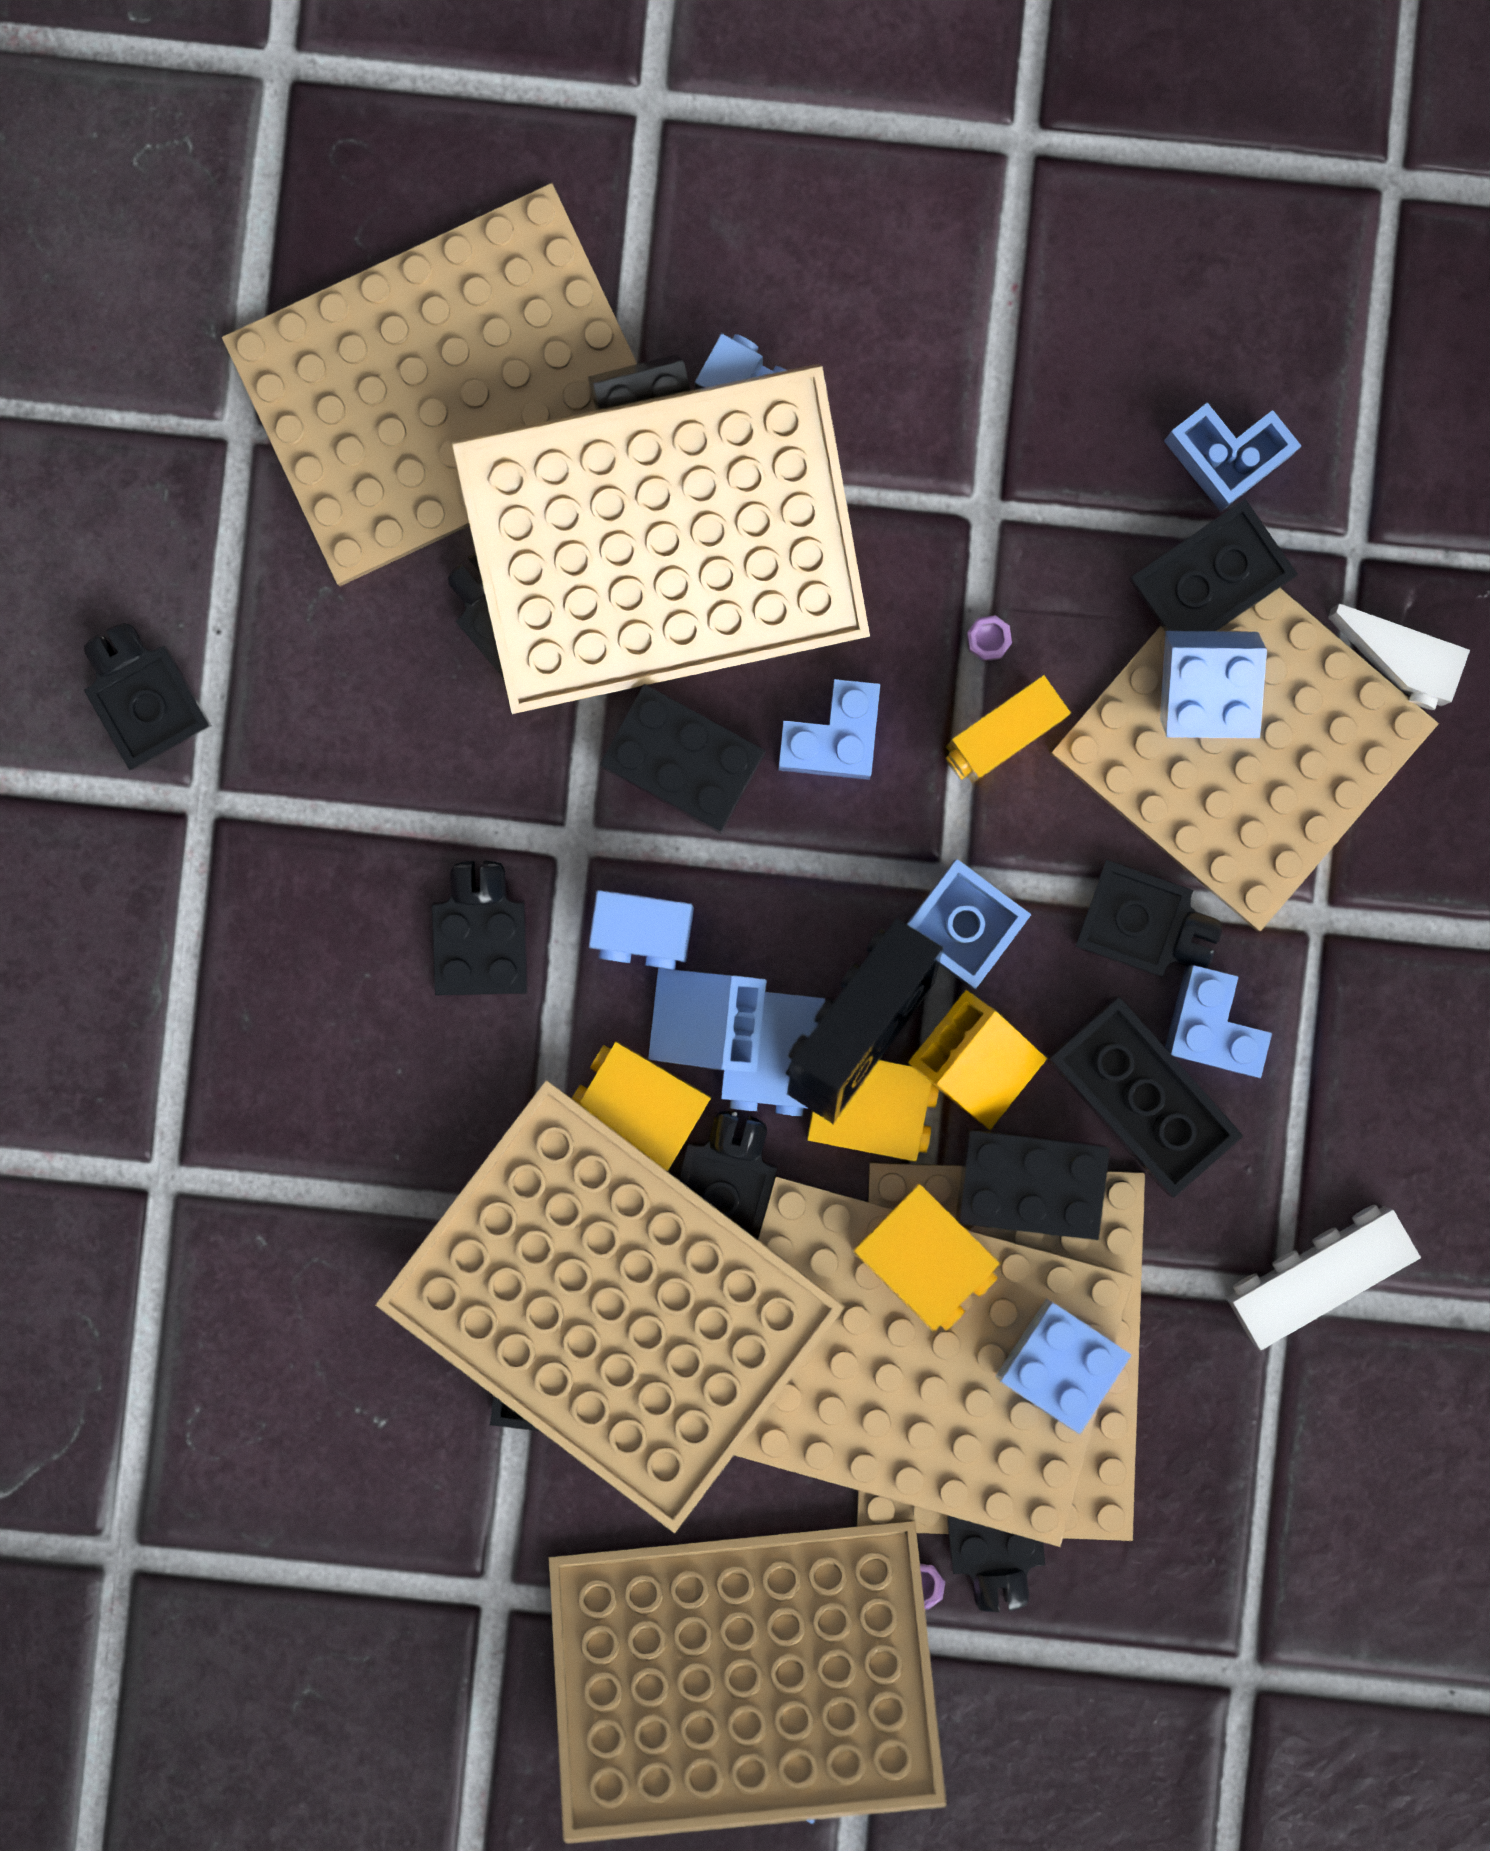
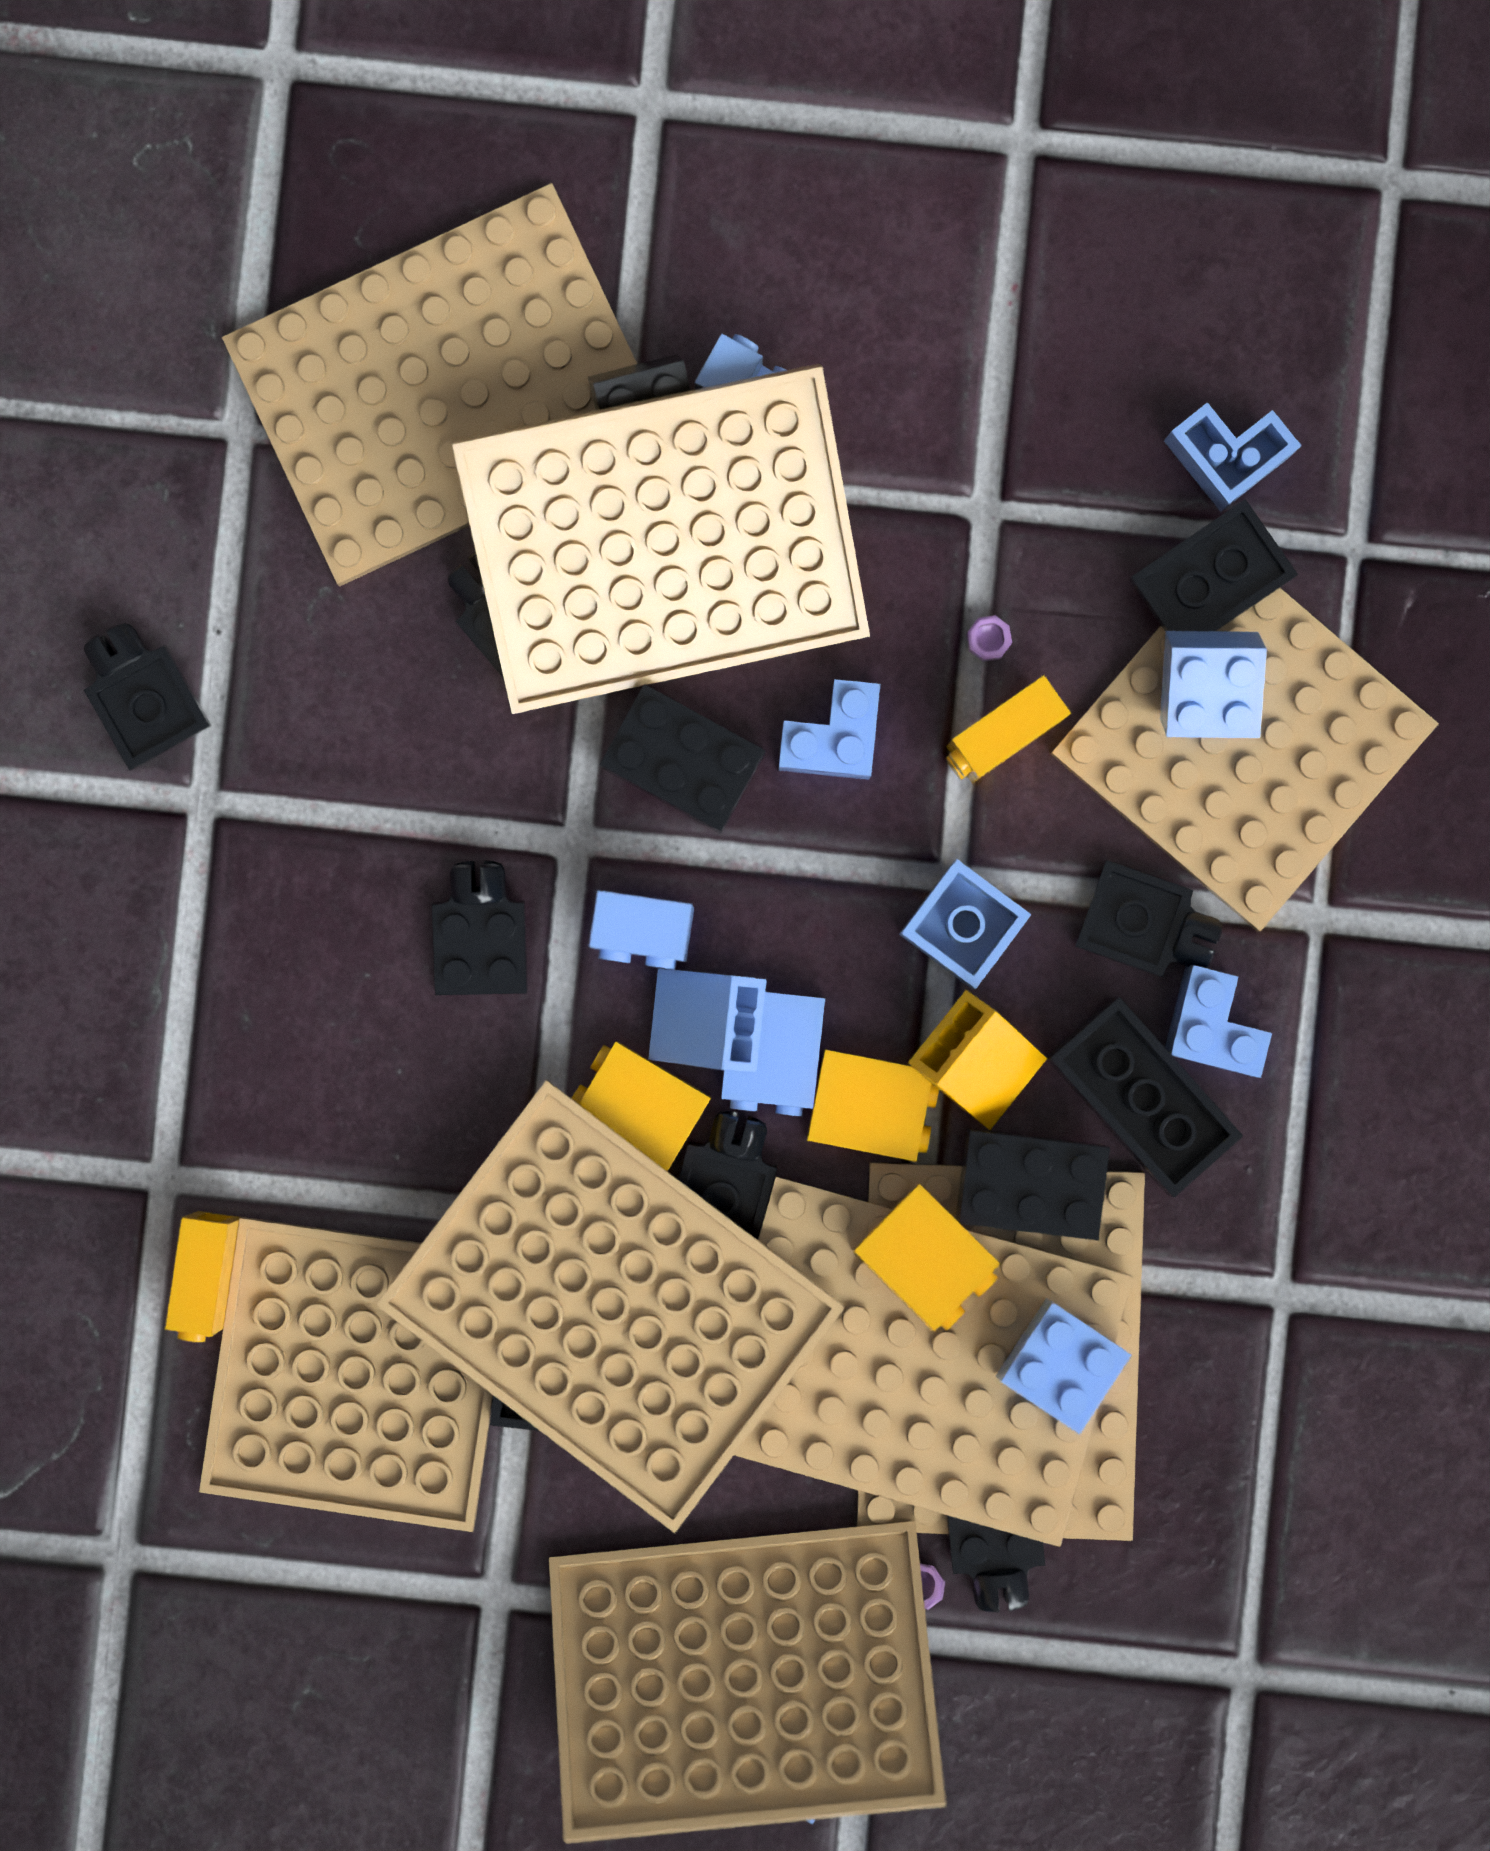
(202, 1275): none -> yellow brick
(330, 1394): none -> tan plate
(862, 1020): black brick -> none
(1323, 1276): white brick -> none
(1407, 658): white slope -> none

